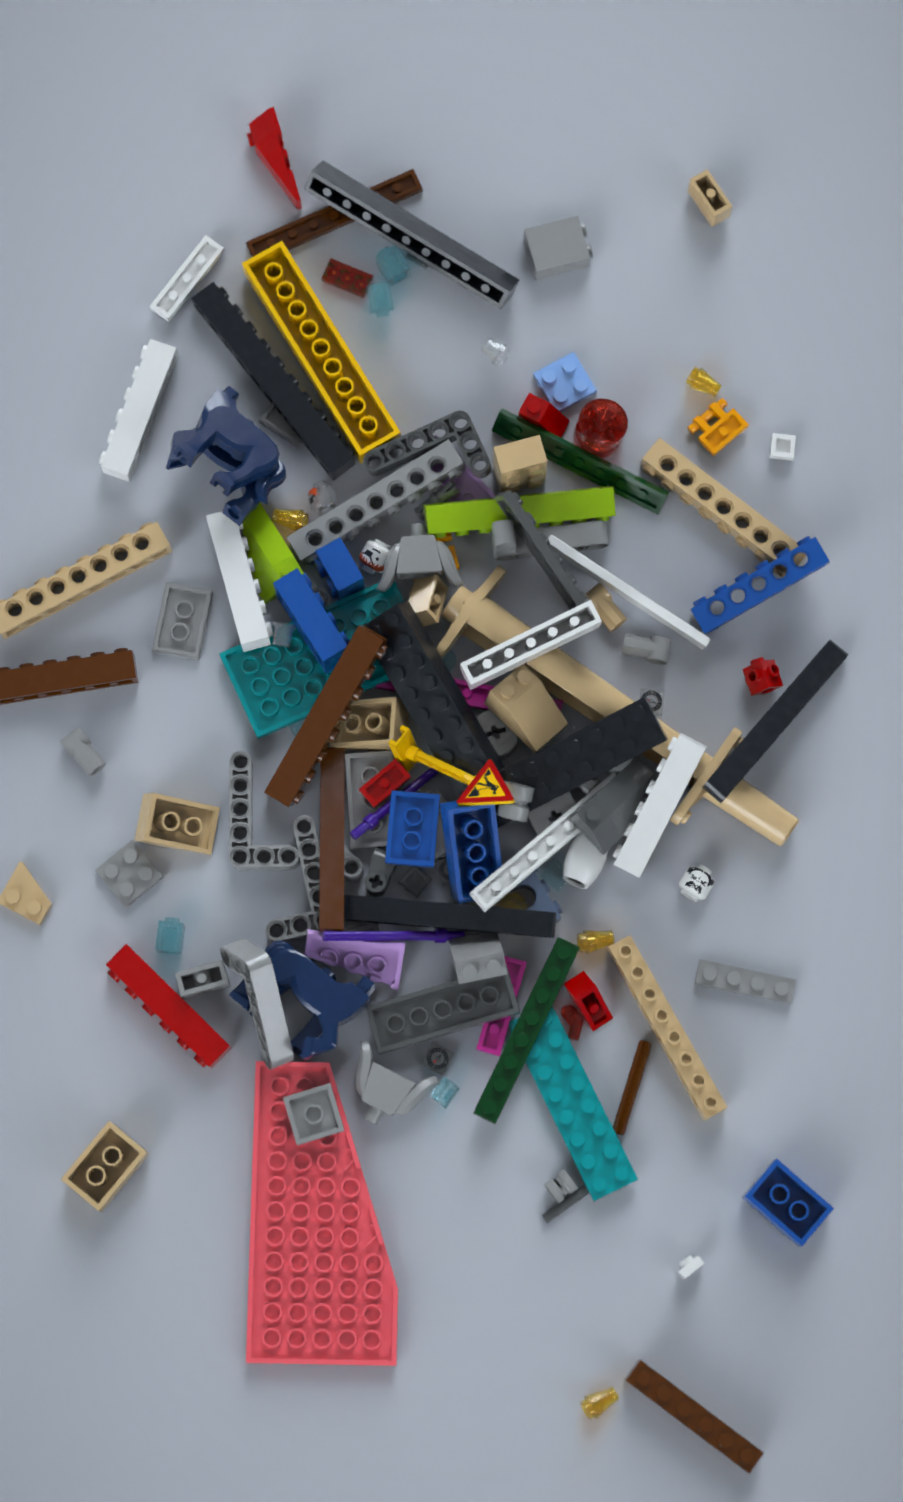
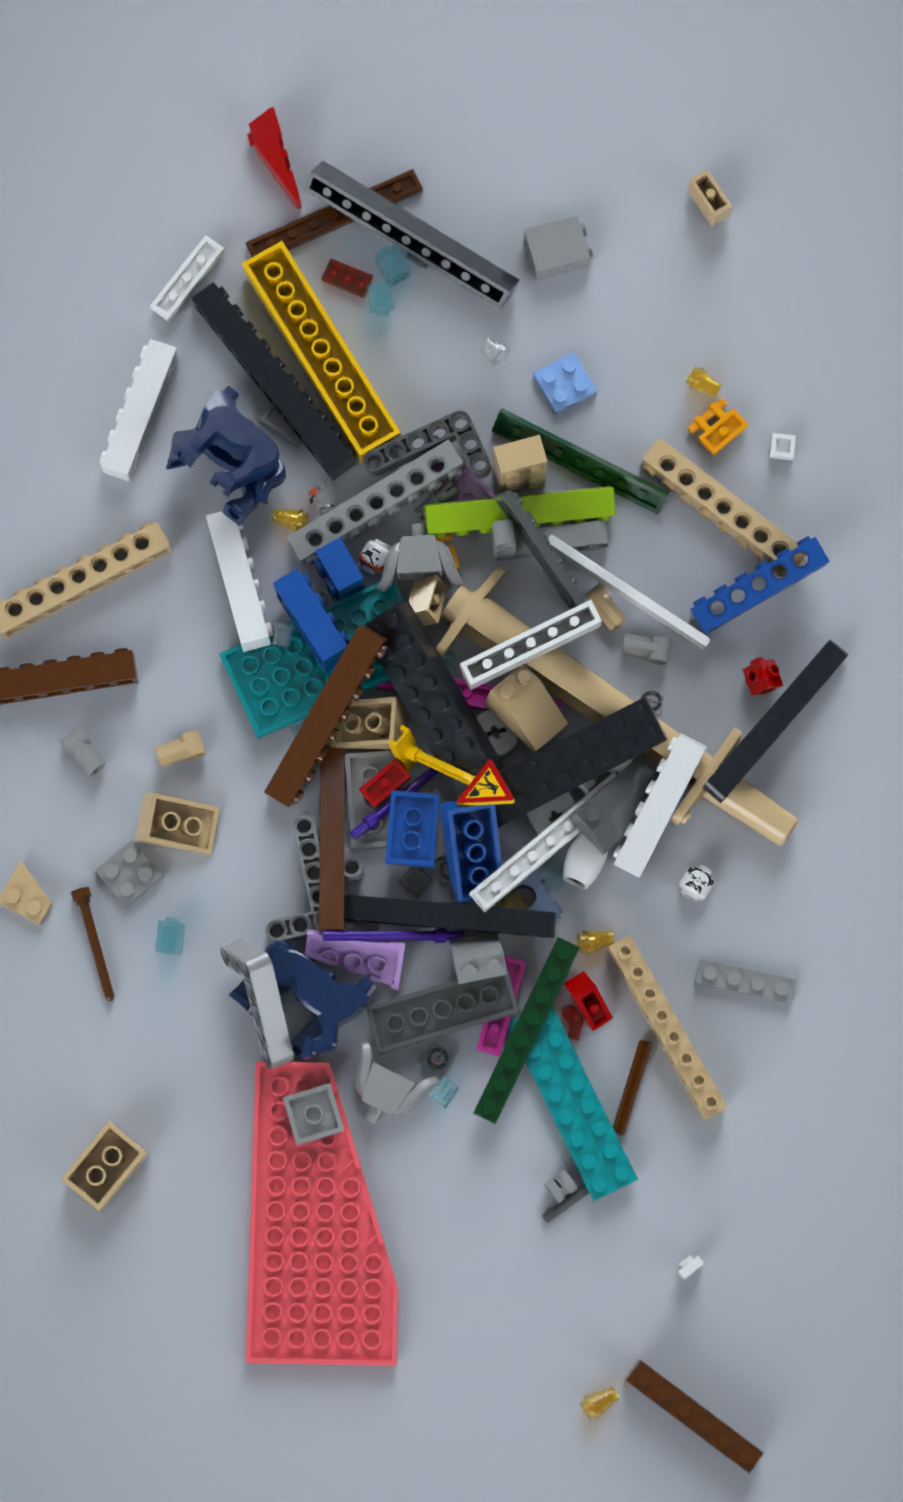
(82, 899): none -> reddish brown piece
(168, 1006): red brick -> none
(182, 621): light grey tile -> none
(187, 746): none -> tan piece
(202, 979): light grey brick -> none
(245, 822): light grey beam -> none
(268, 551): lime wedge -> none
(379, 871): dark grey piece -> none
(518, 810): light grey wheel -> none
(543, 415): red slope -> none
(601, 427): clear red wheel -> none
(787, 1202): blue brick -> none

